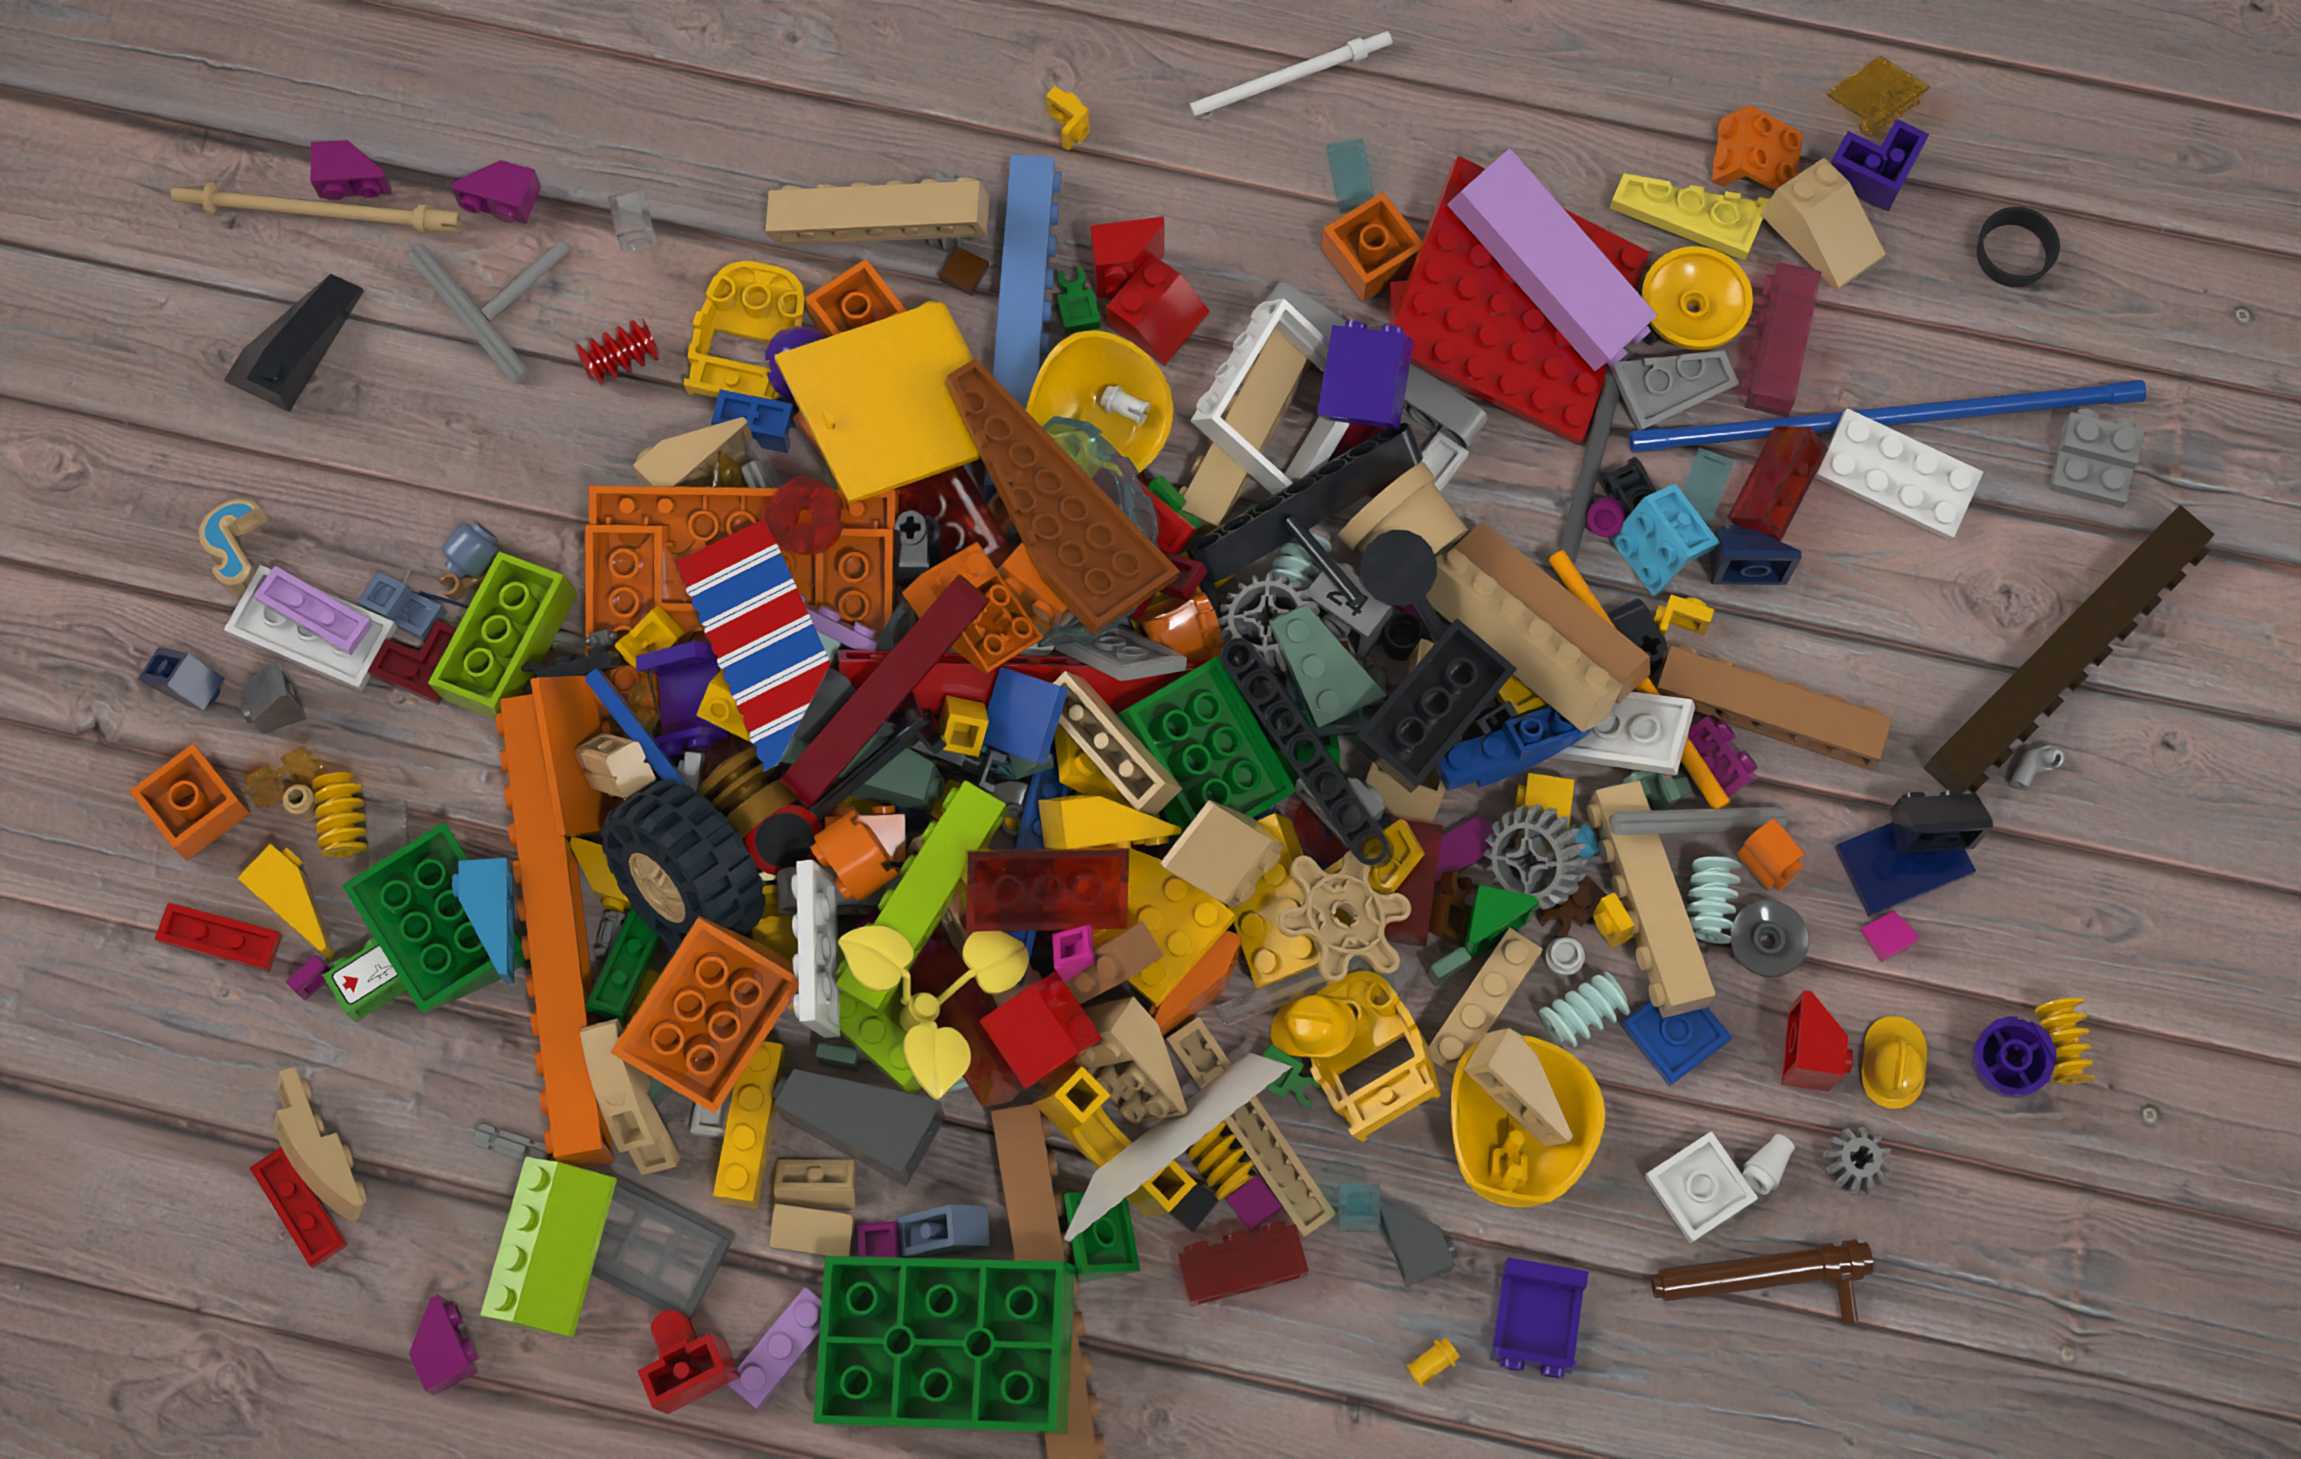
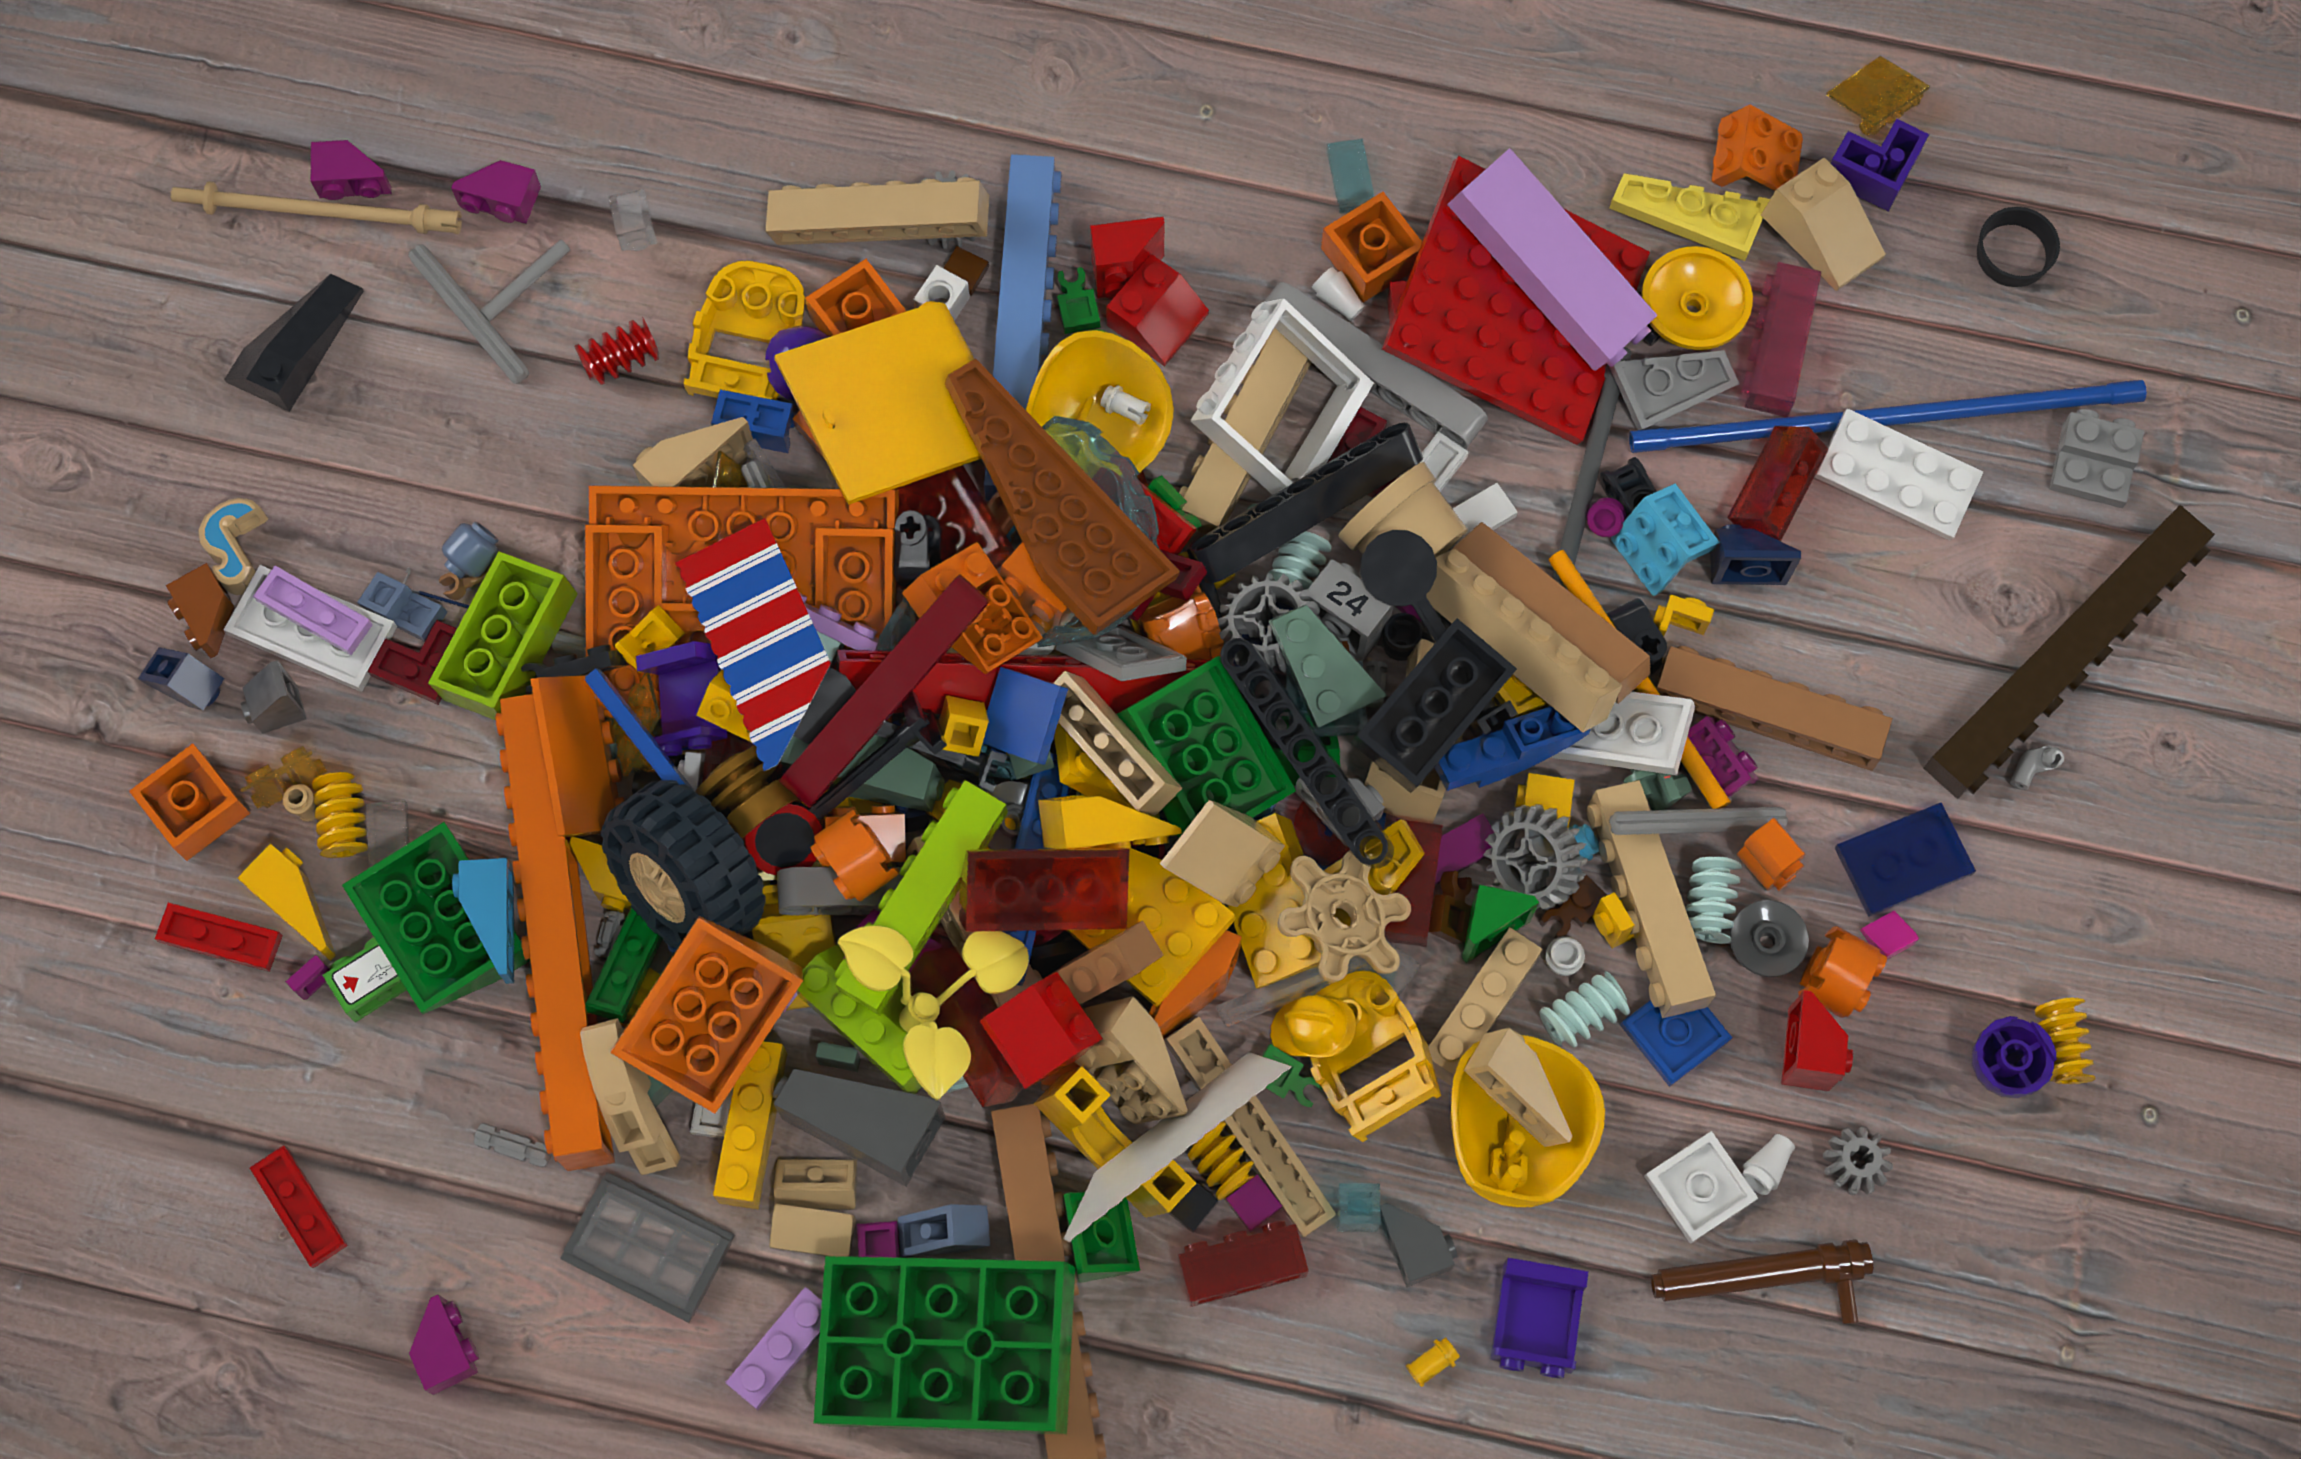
(203, 605): none -> dark orange slope
(315, 1157): tan slope -> none
(548, 1247): lime slope -> none
(601, 638): dark grey piece -> none
(614, 765): tan brick -> none
(685, 1365): red brick -> none
(817, 954): white plate -> none
(826, 516): clear red plate -> none
(947, 286): none -> white brick
(1071, 113): yellow bracket -> none
(1073, 951): dark pink slope -> none
(1324, 560): black bar -> none
(1338, 293): none -> white cone
(1354, 51): white bar -> none
(1366, 375): dark purple brick -> none
(1449, 966): sand green tile -> none
(1489, 507): none -> white tile
(1707, 483): clear light blue tile -> none
(1842, 972): none -> orange brick
(1894, 1062): yellow piece -> none
(1939, 822): black slope -> none

